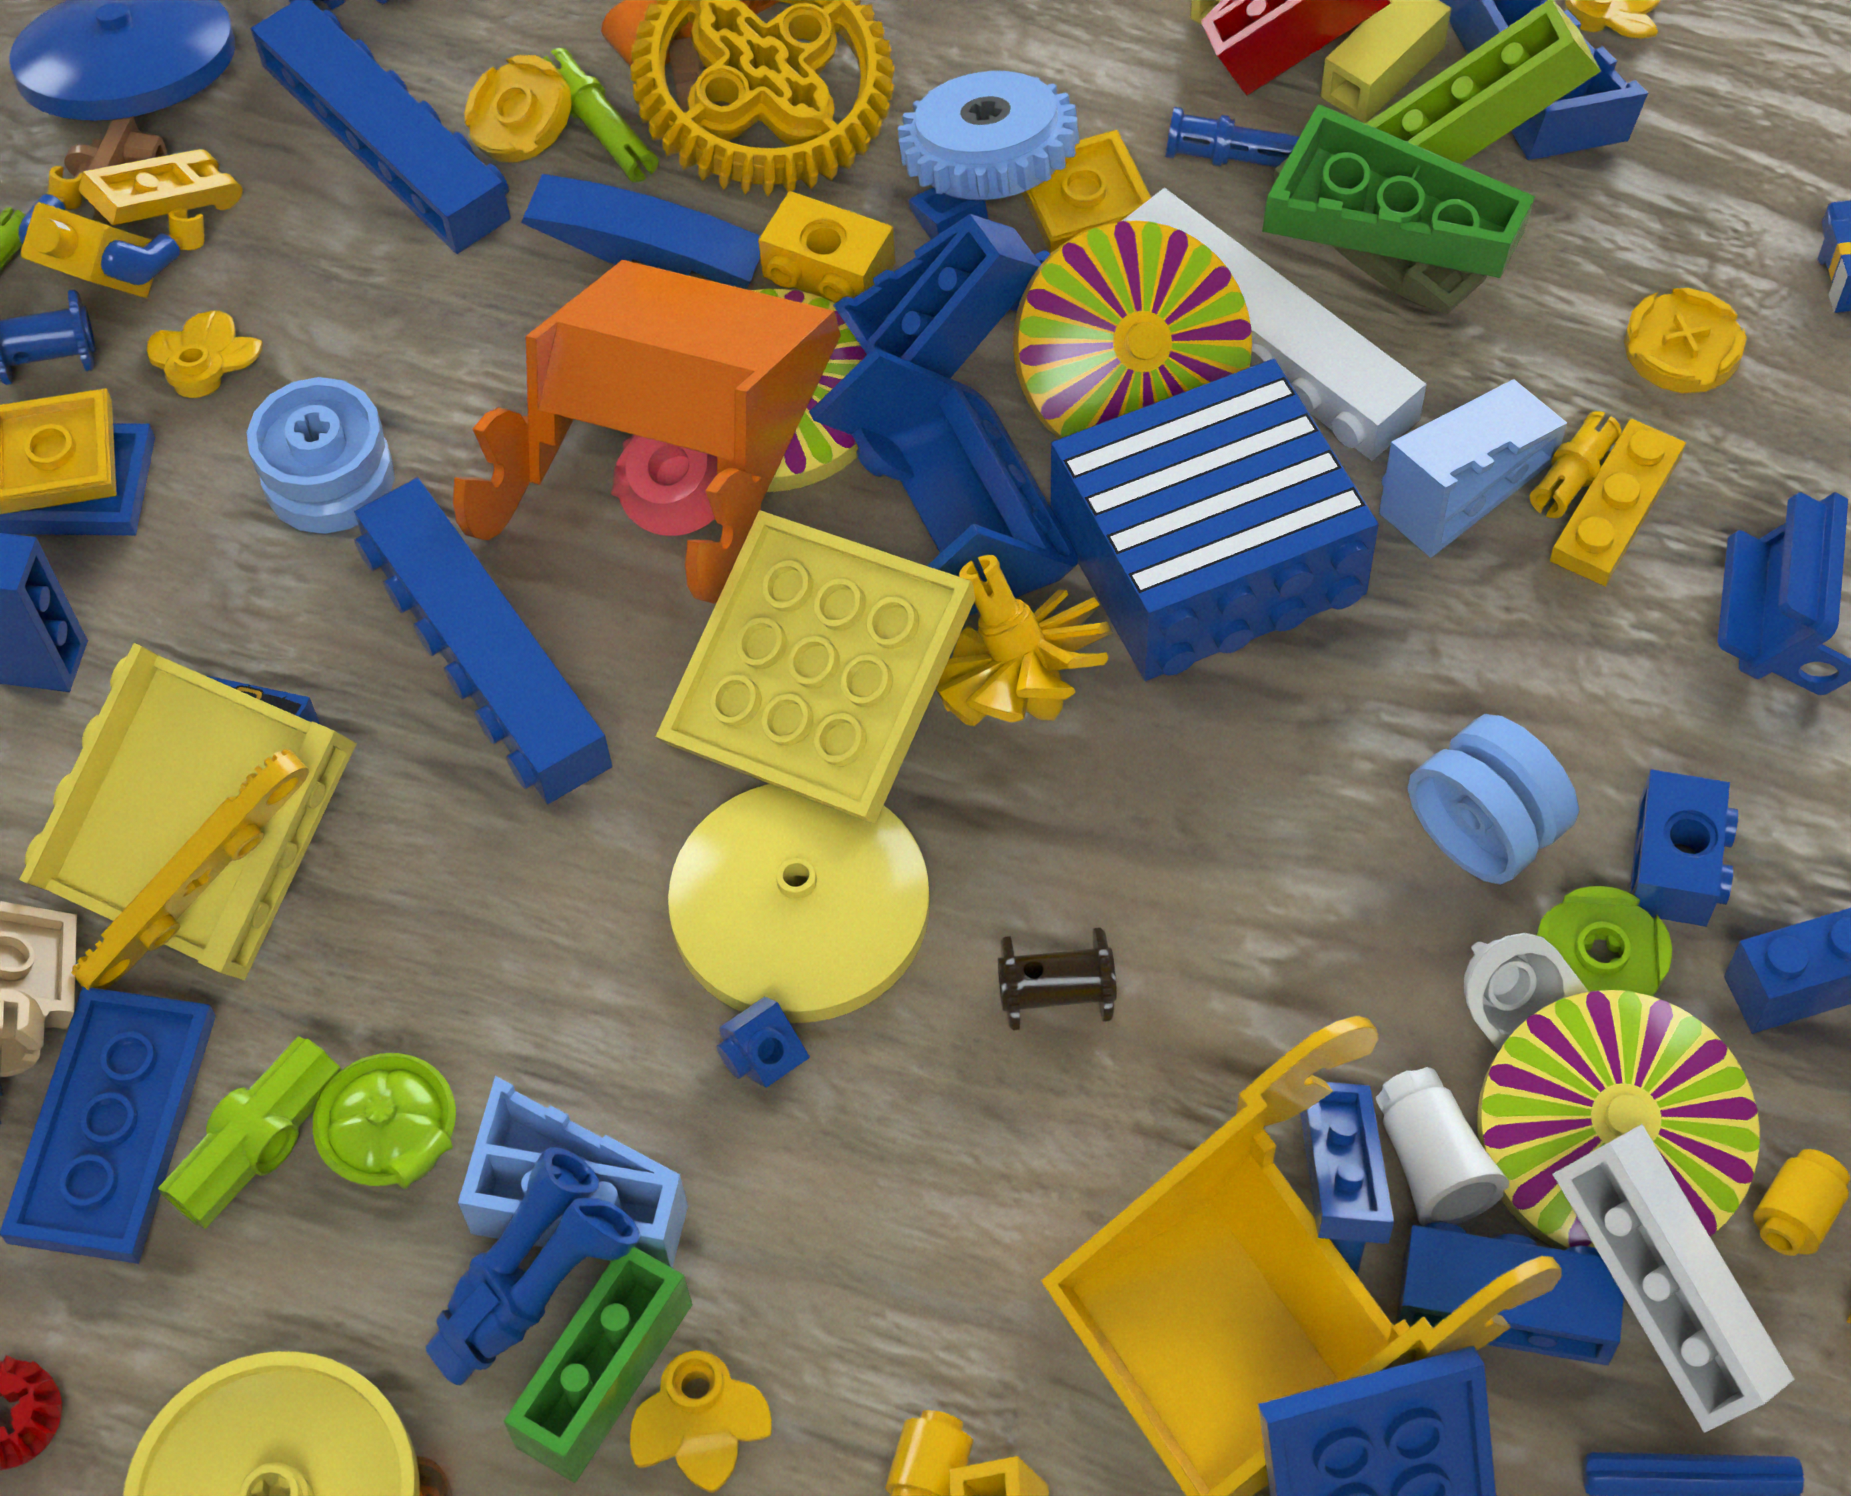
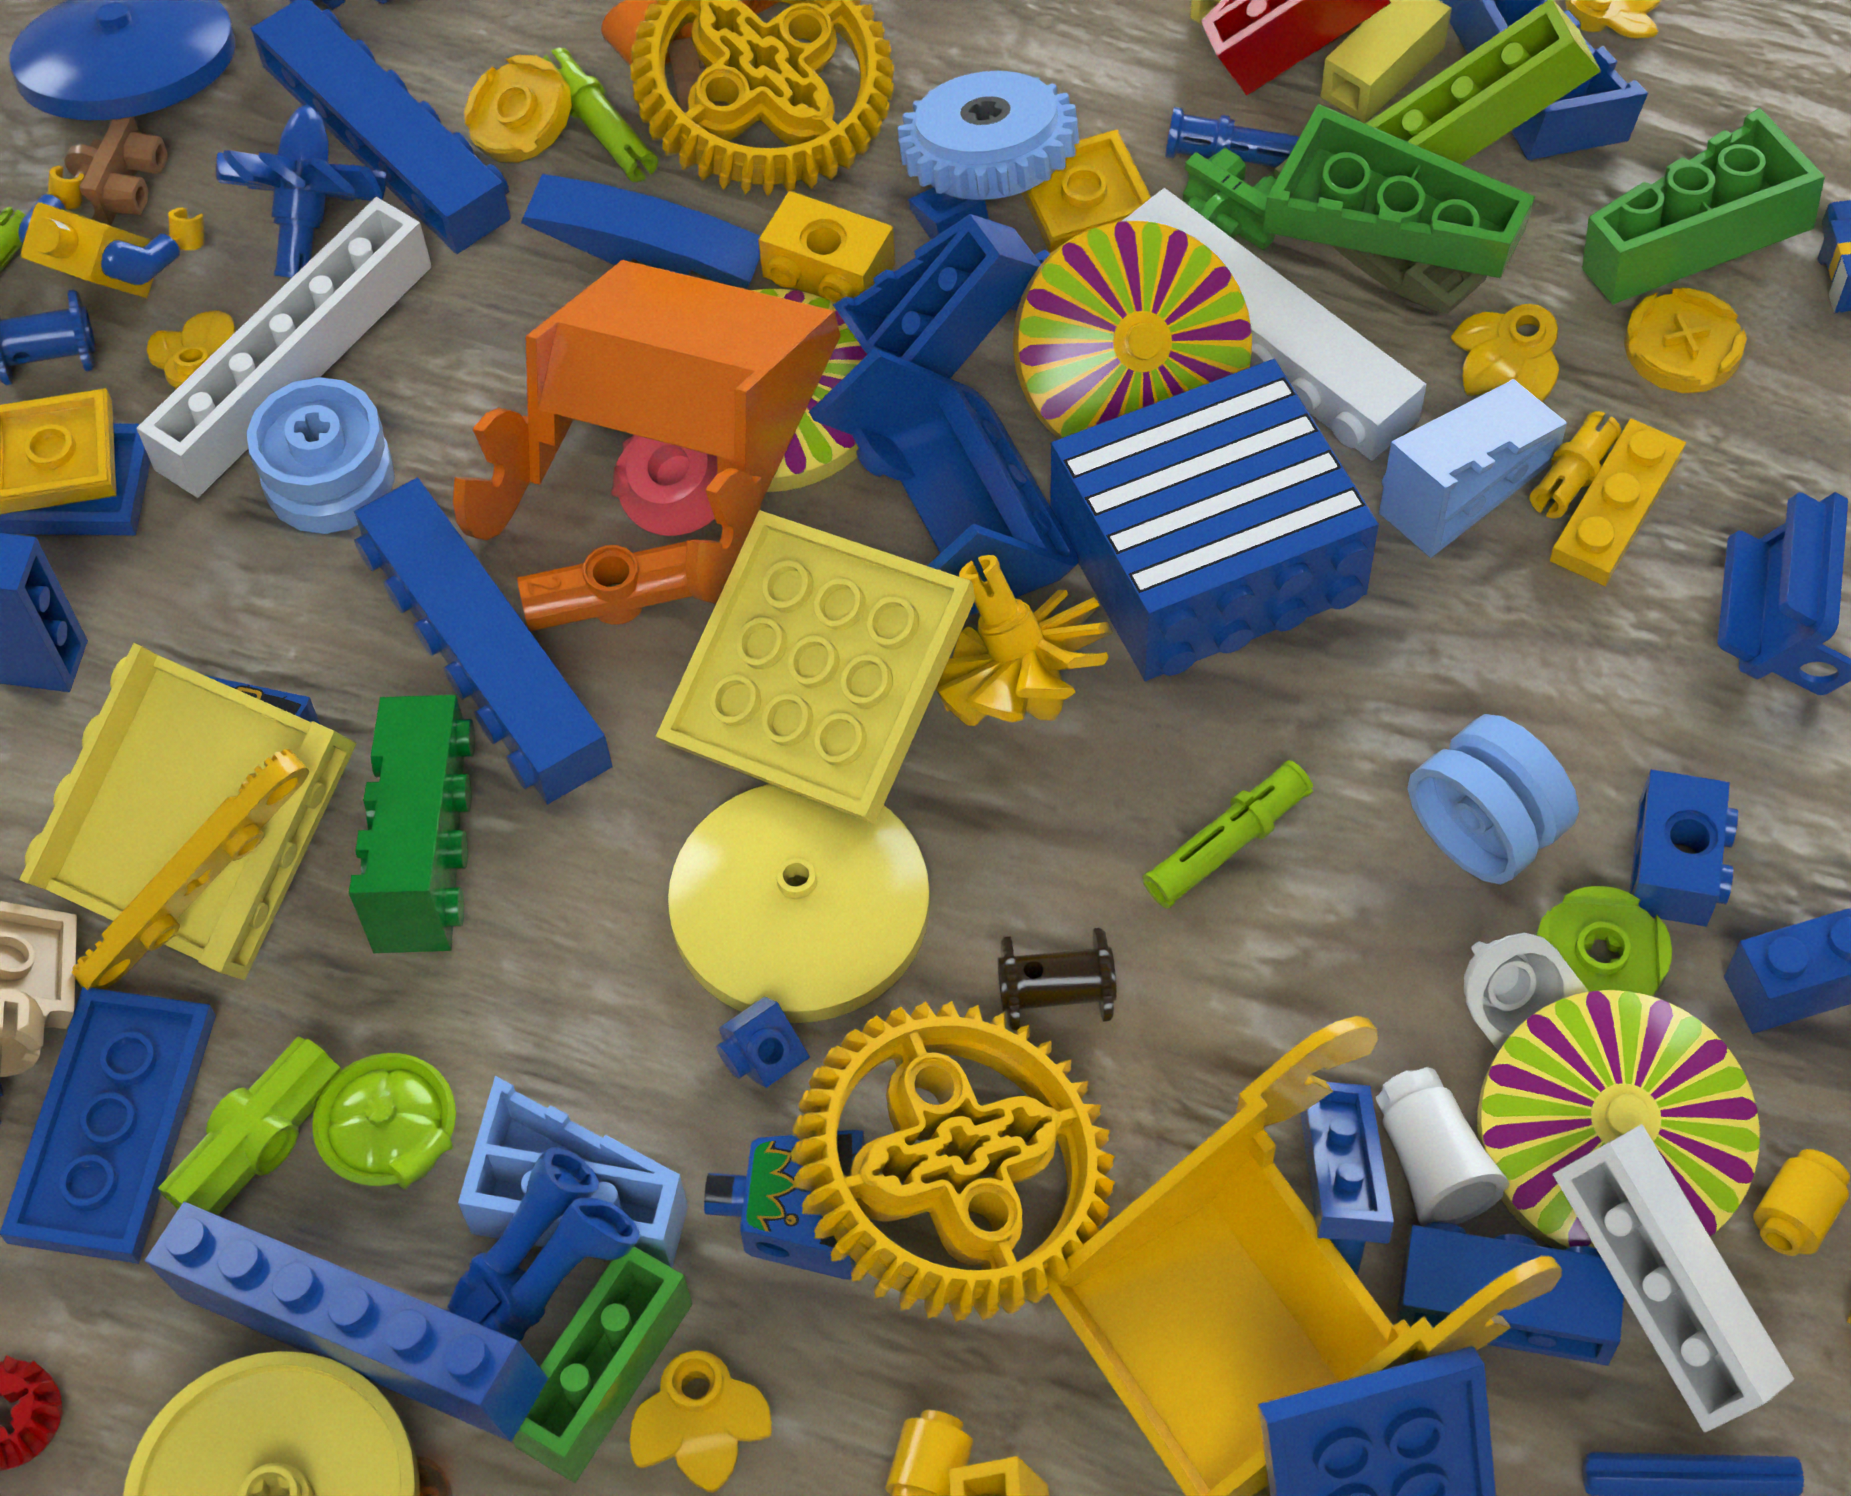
(158, 186): yellow plate -> none
(286, 341): none -> white brick
(299, 184): none -> blue piece
(349, 1320): none -> blue brick
(413, 824): none -> green wedge
(581, 589): none -> orange piece
(772, 1207): none -> torso
(944, 1182): none -> yellow gear
(1224, 199): none -> bright green hips
(1250, 816): none -> lime pin
(1503, 354): none -> yellow plate
(1704, 211): none -> bright green wedge

